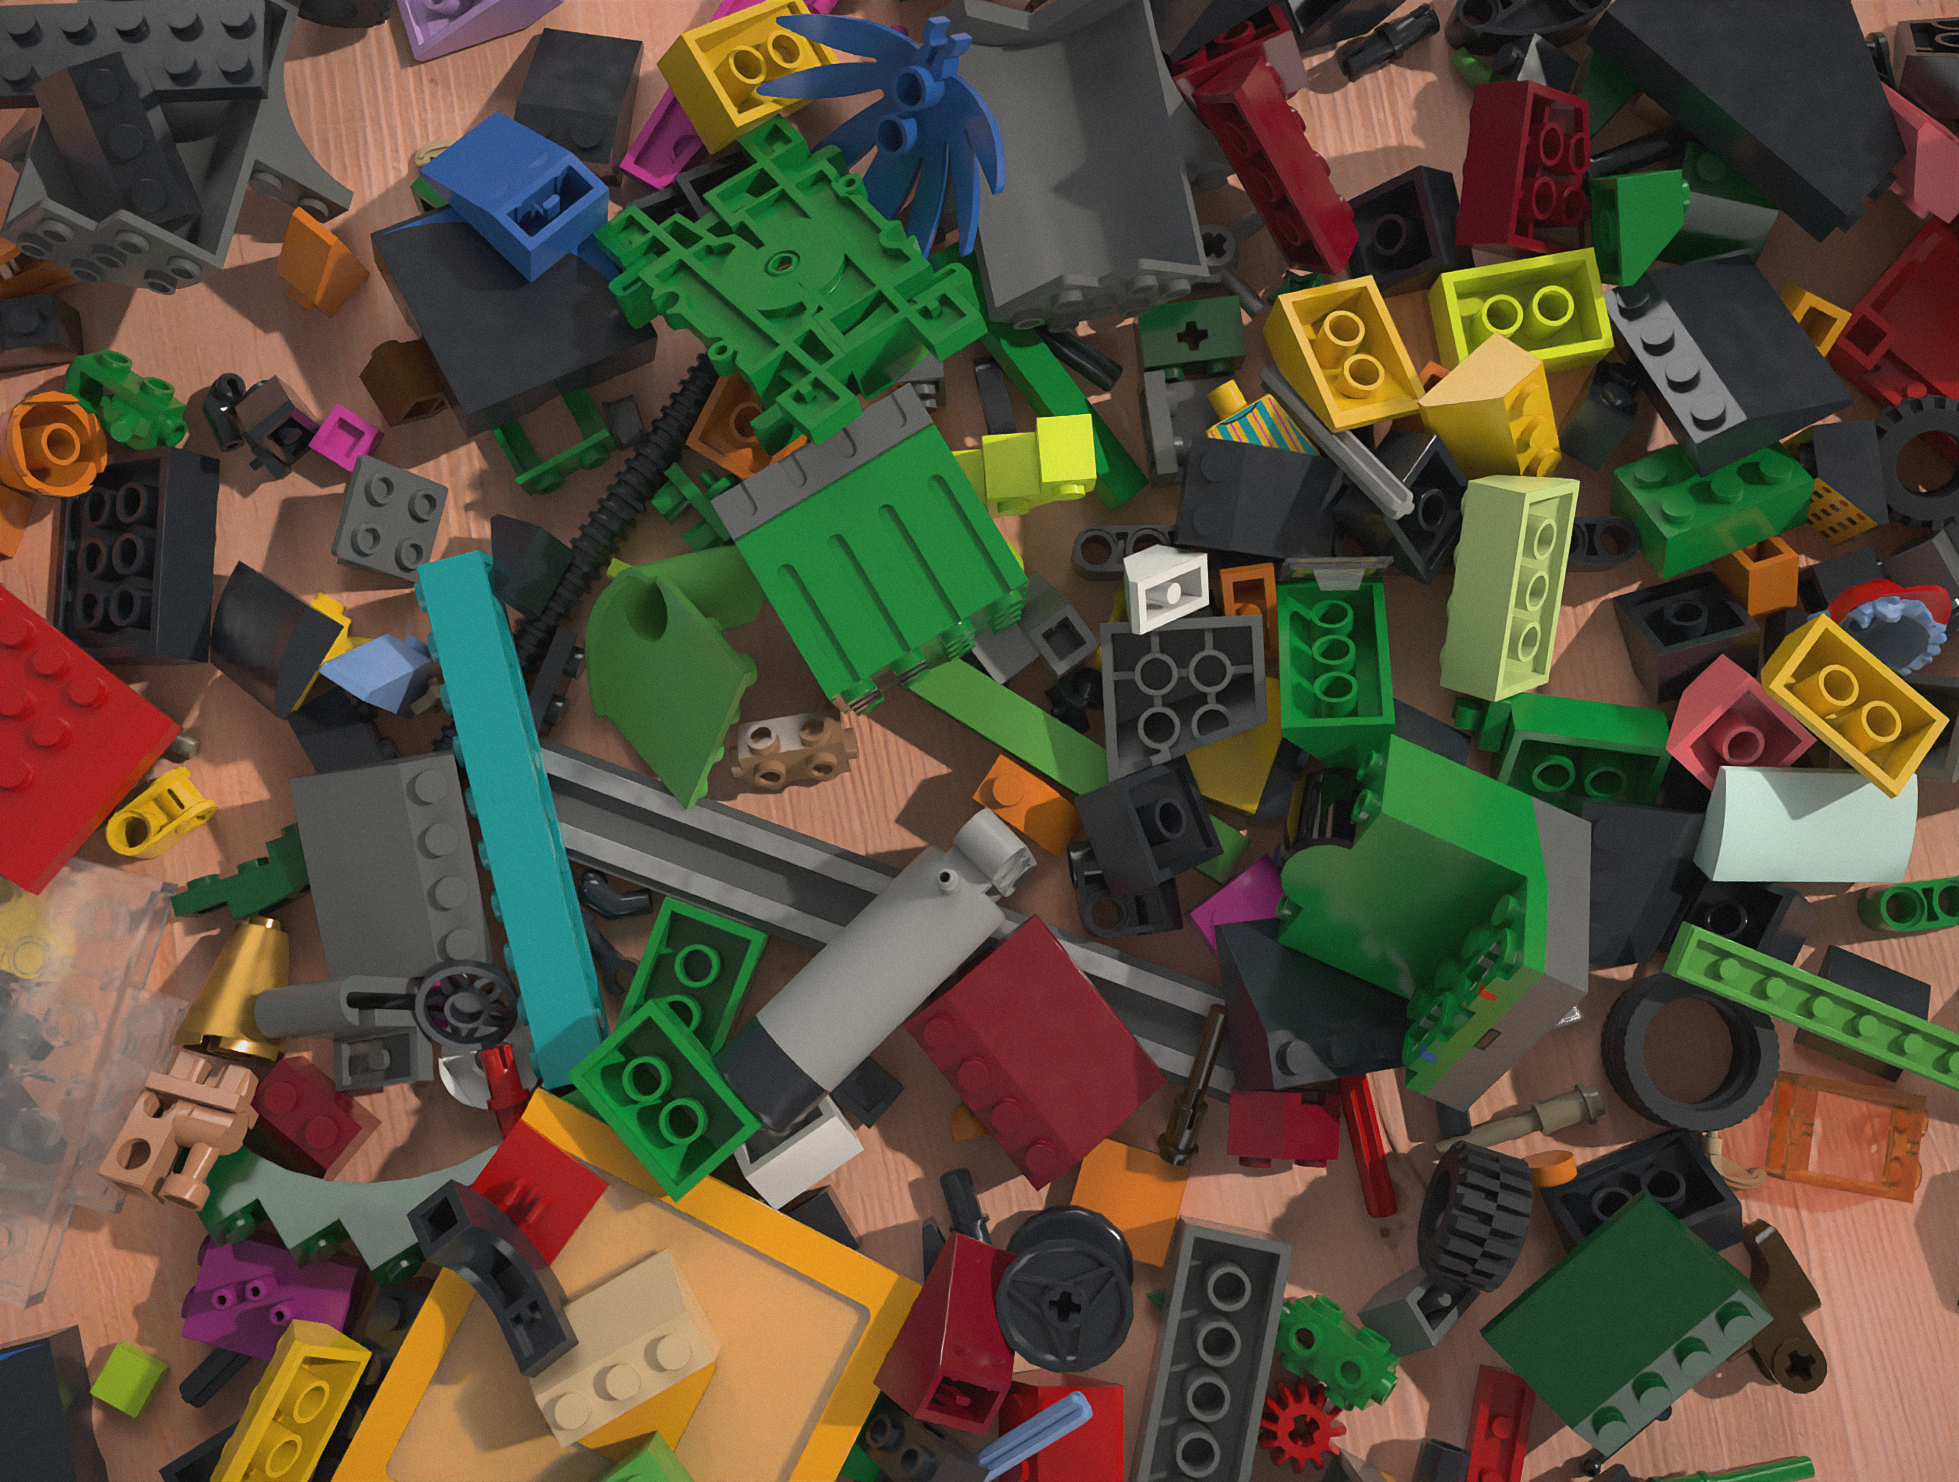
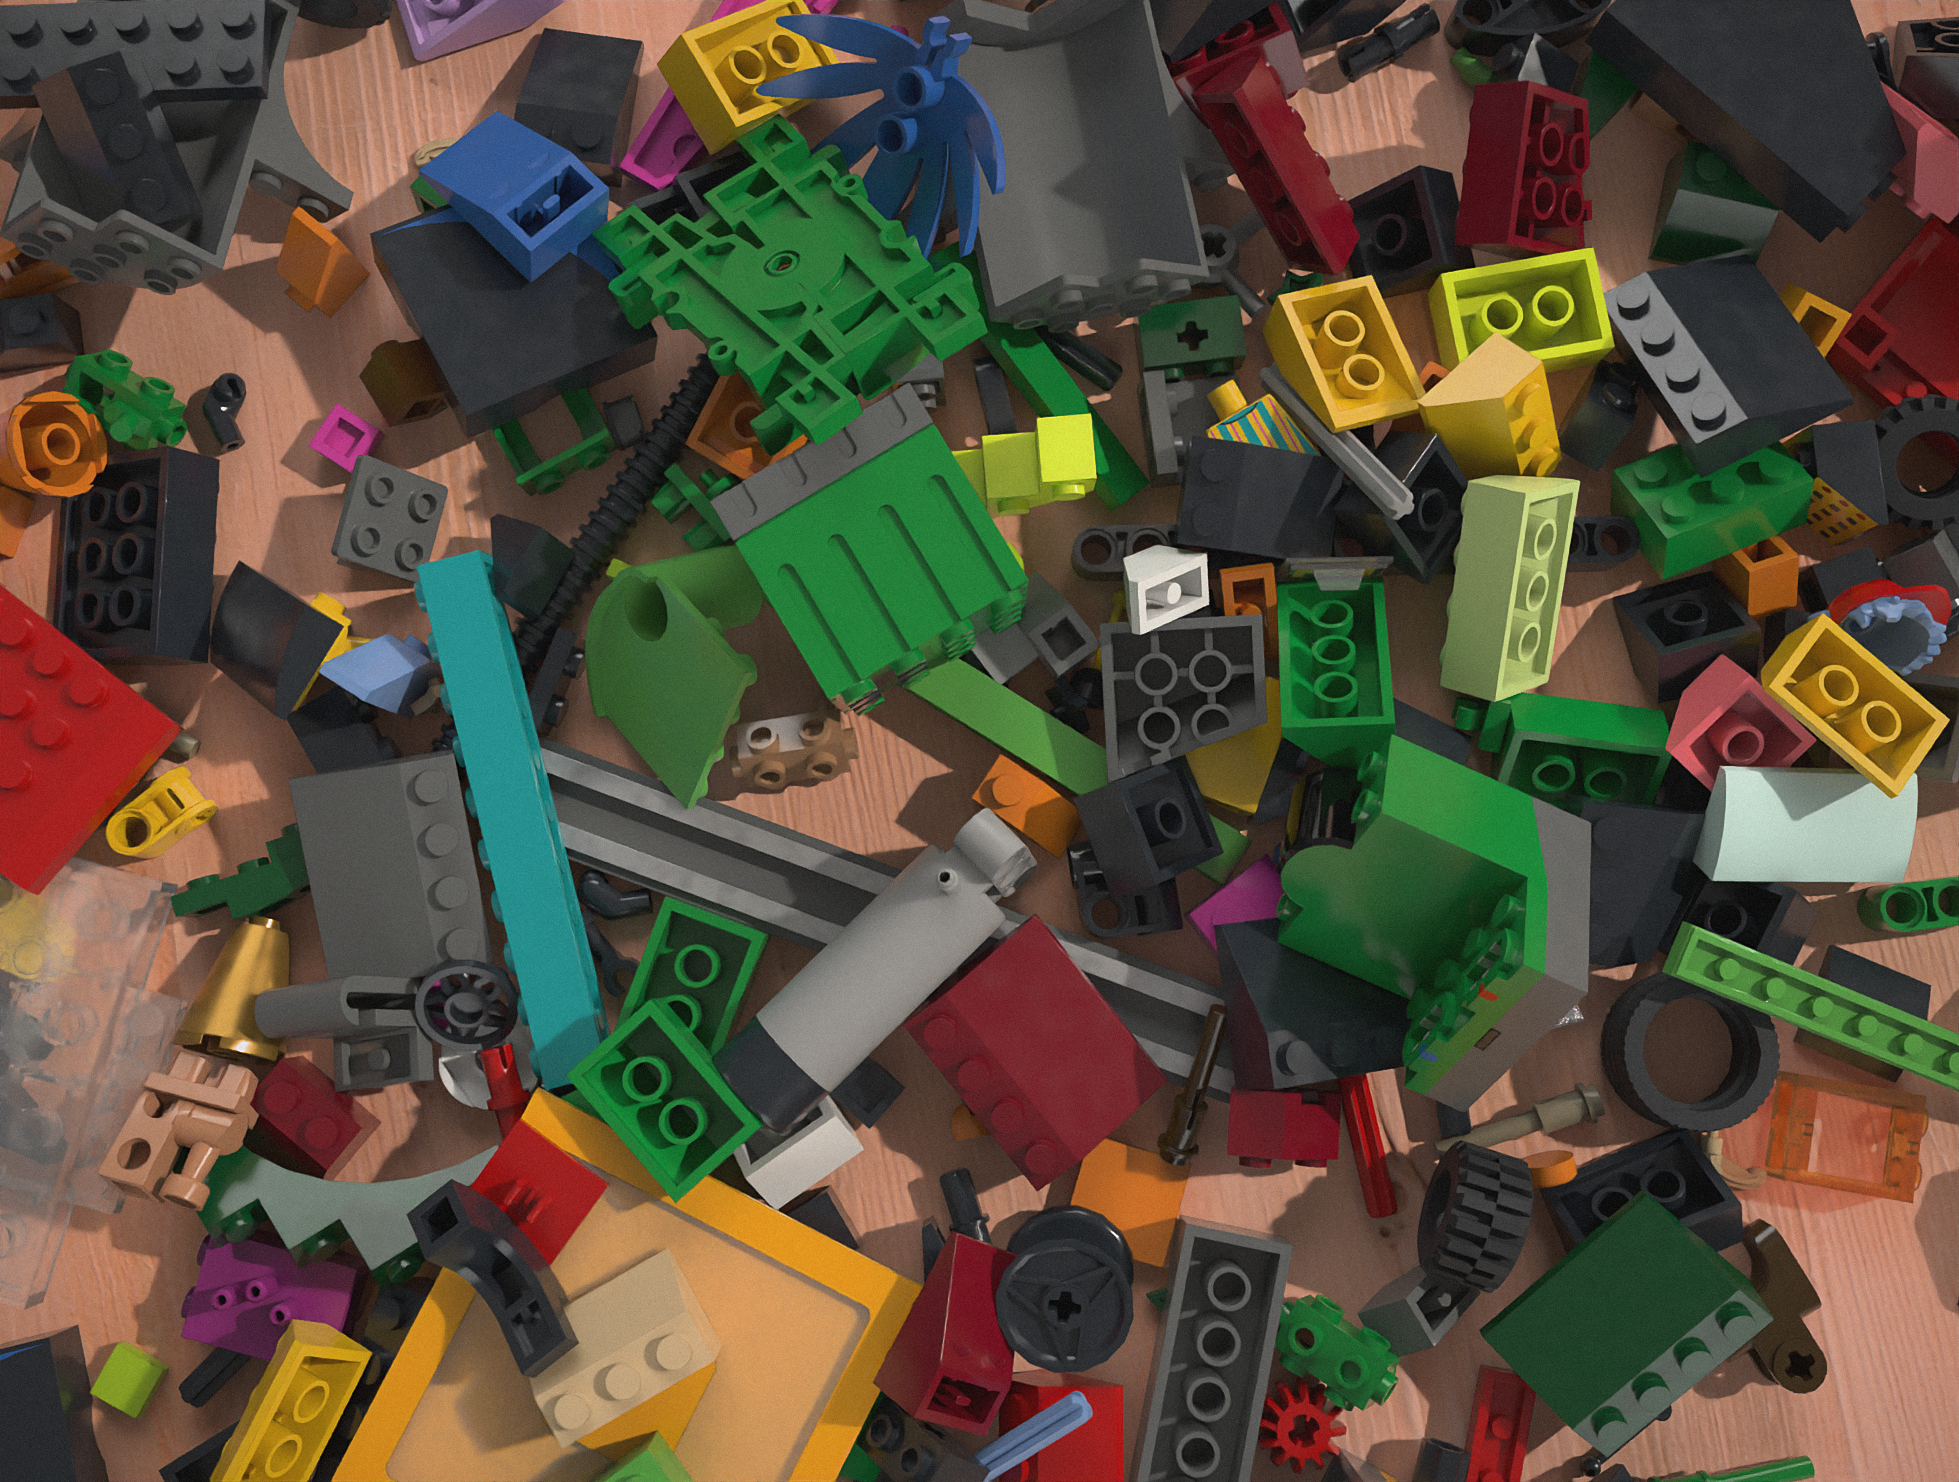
(264, 457): black piece -> none
(278, 419): black slope -> none
(1635, 153): black pin -> none
(1635, 220): green slope -> none

